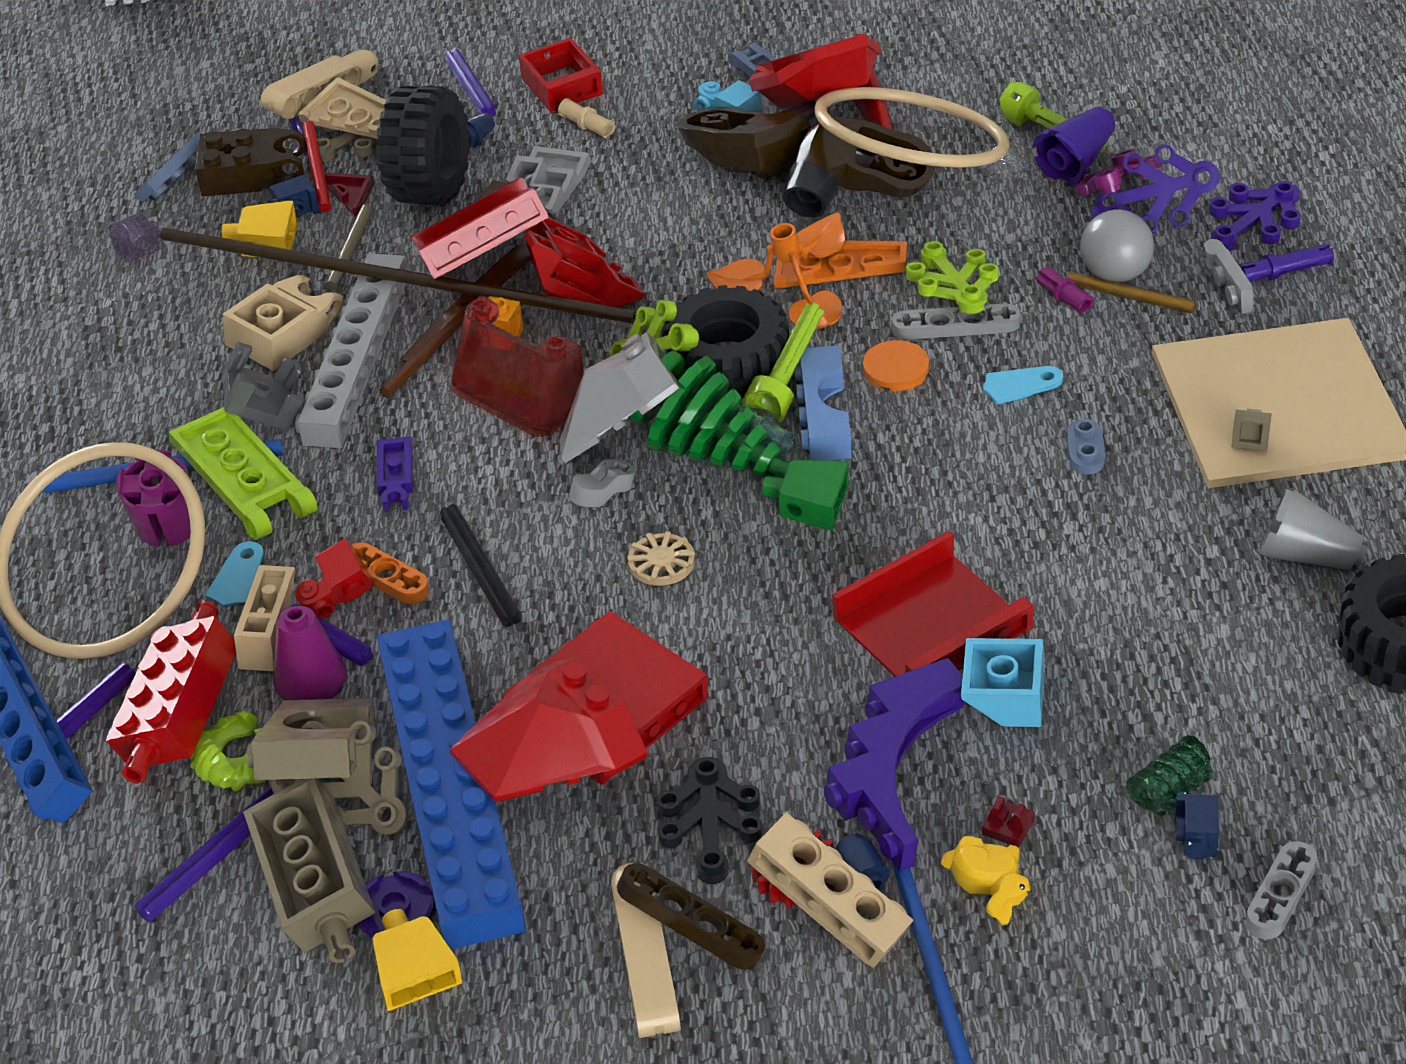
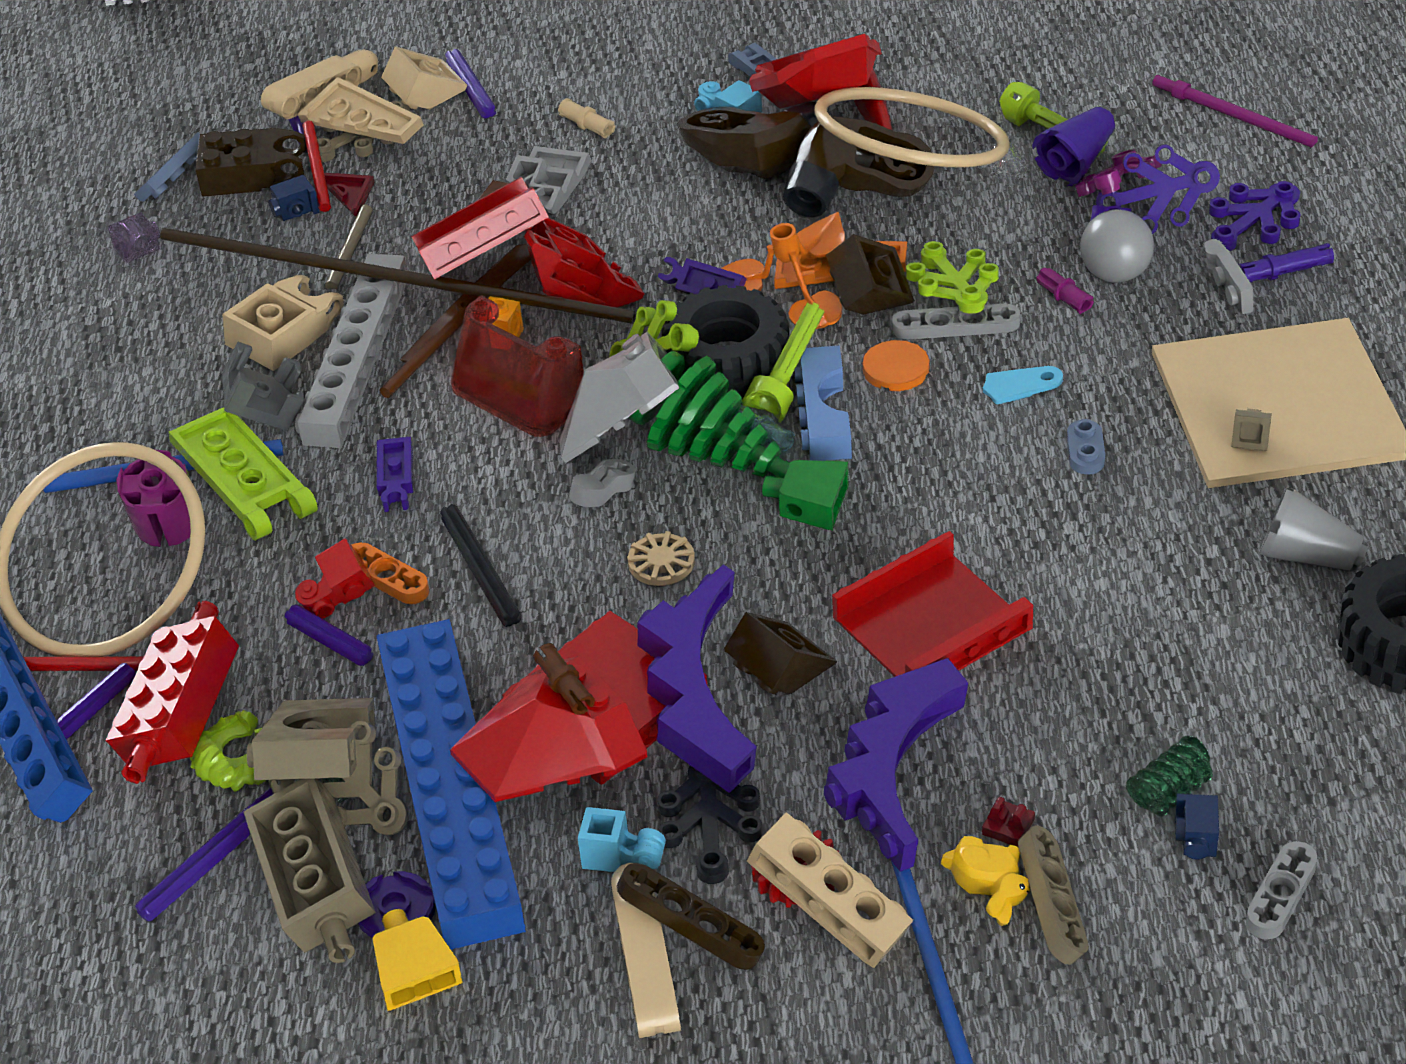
(83, 663): none -> red bar
(236, 575): medium azure piece -> none
(258, 622): tan slope -> none
(265, 225): yellow torso -> none
(305, 658): magenta cone -> none
(421, 79): none -> tan slope
(423, 145): black tyre -> none
(479, 128): dark blue cone -> none
(563, 678): none -> reddish brown pin
(578, 86): red window -> none
(608, 844): none -> medium azure brick
(692, 721): none -> dark purple arch
(697, 276): none -> dark purple plate
(776, 654): none -> dark brown slope
(864, 858): dark blue brick -> none
(868, 276): none -> dark brown slope
(1005, 679): medium azure slope -> none
(1053, 895): none -> dark tan beam
(1133, 292): pearl gold bar -> none
(1183, 90): none -> magenta bar

